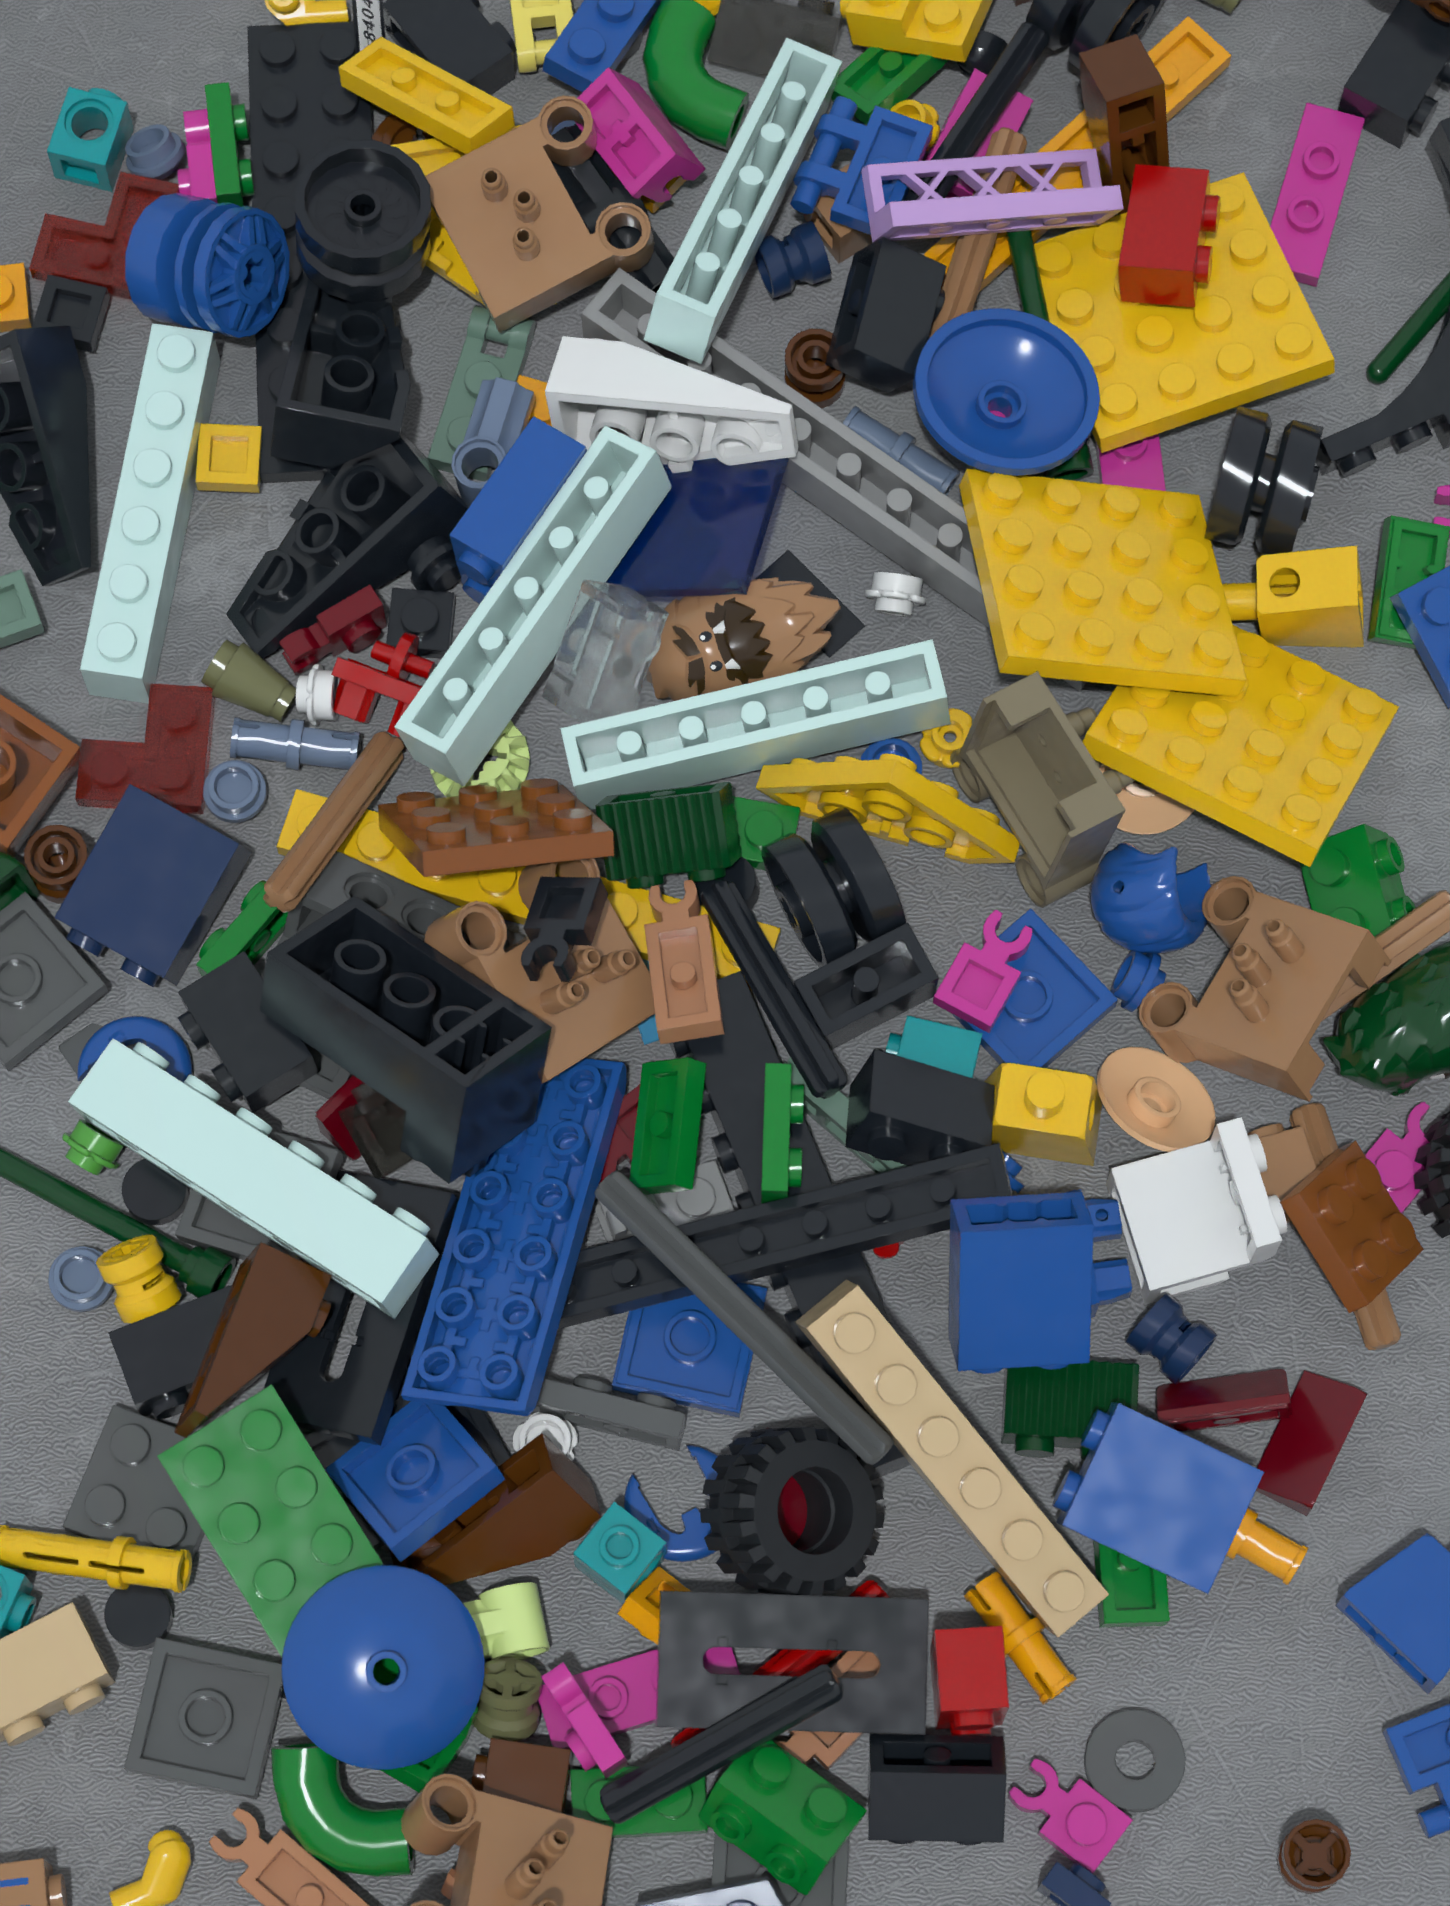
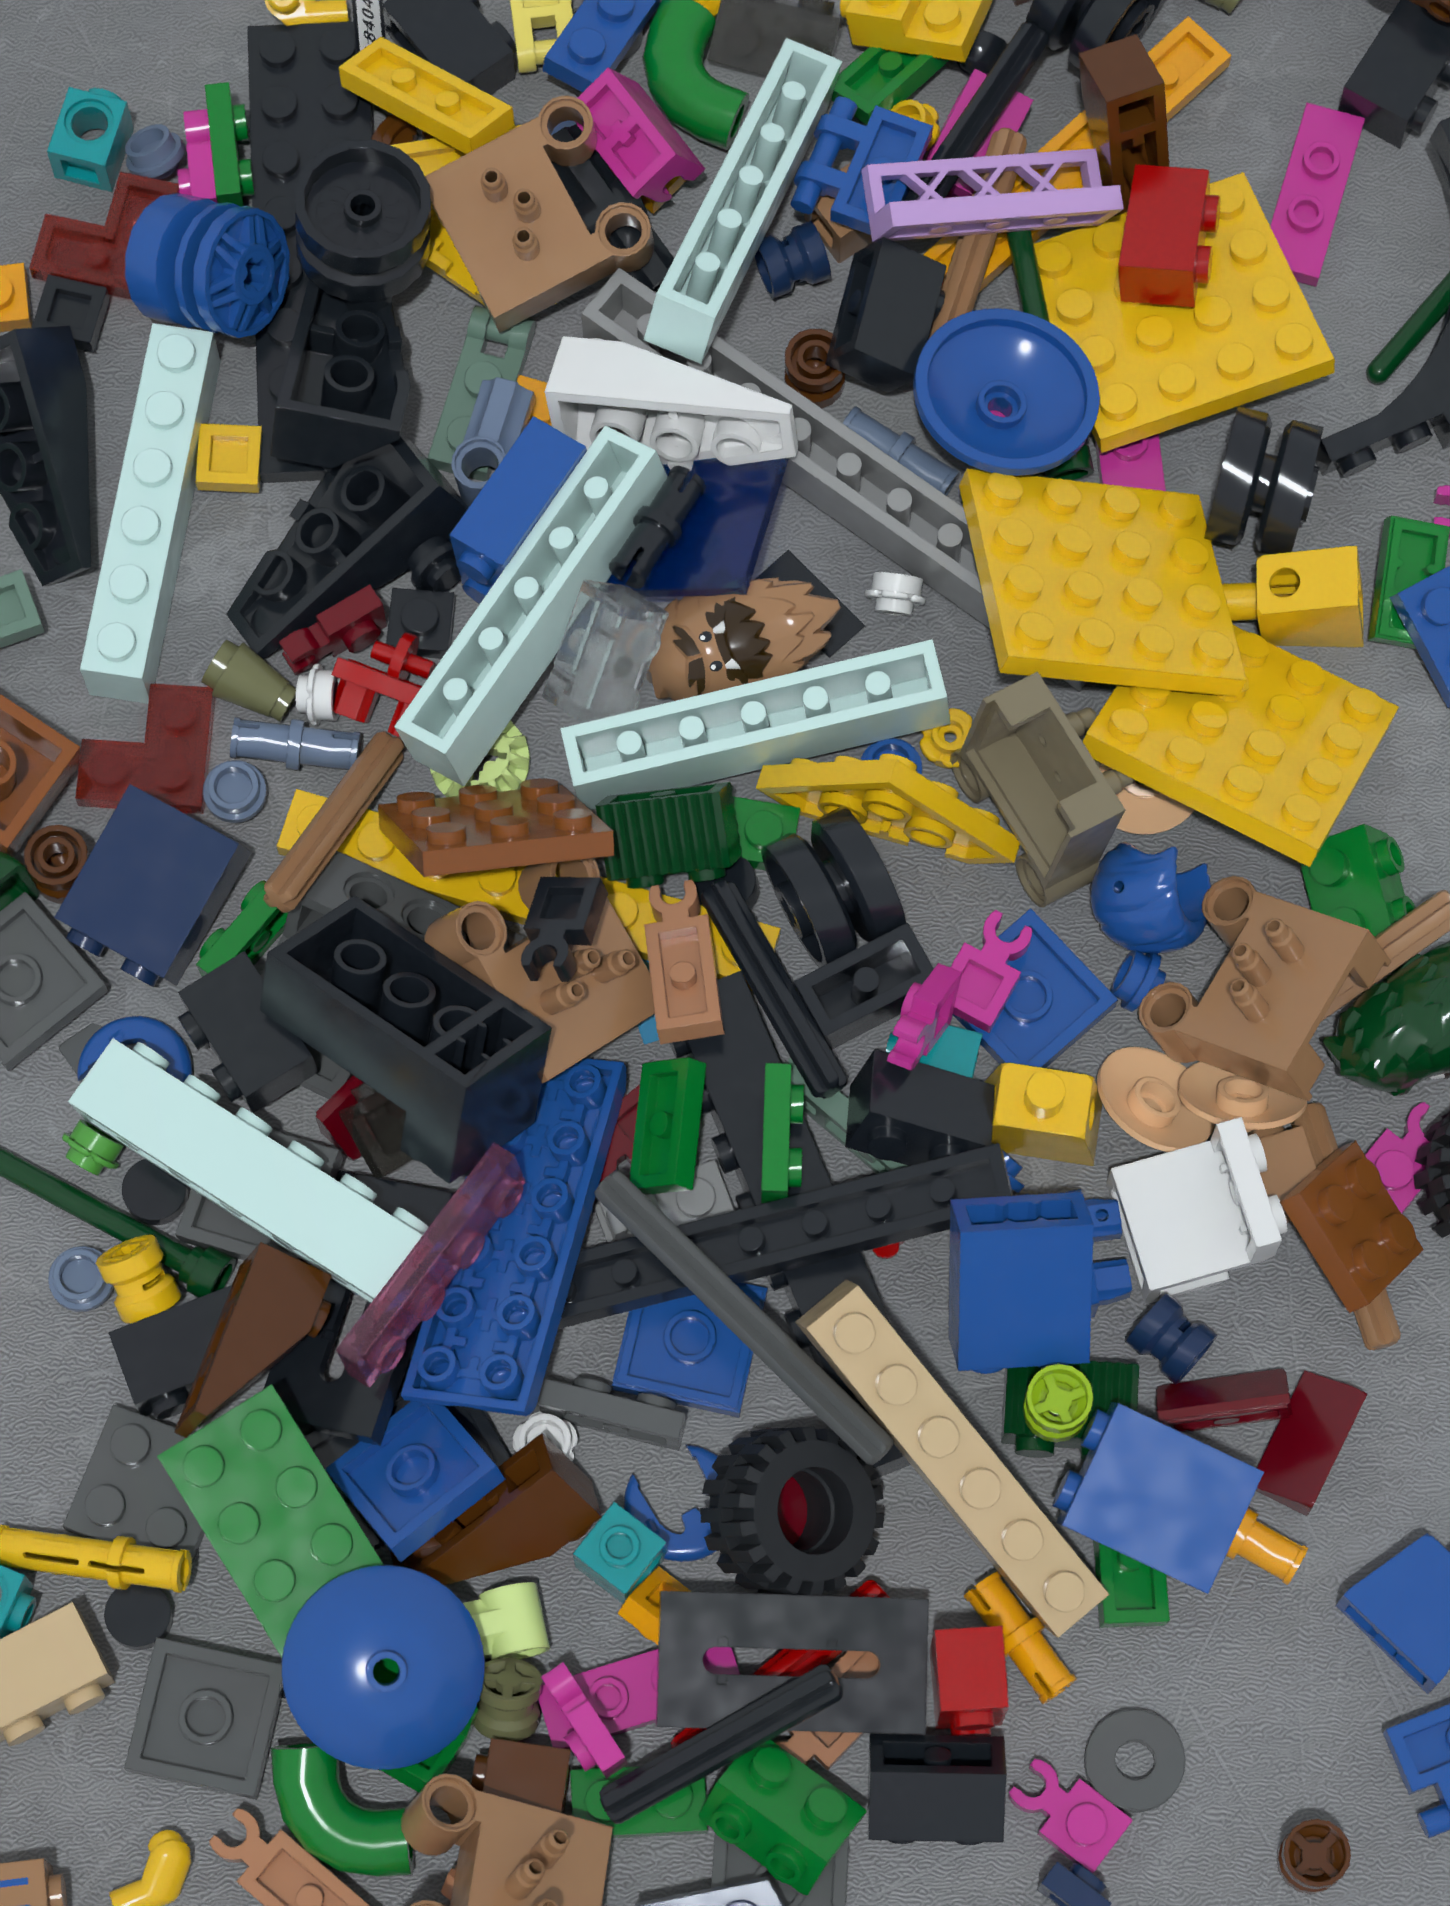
(421, 1279): none -> clear pink plate
(657, 527): none -> black pin
(925, 1016): none -> dark pink plate
(1057, 1391): none -> lime wheel
(1226, 1096): none -> light nougat dish

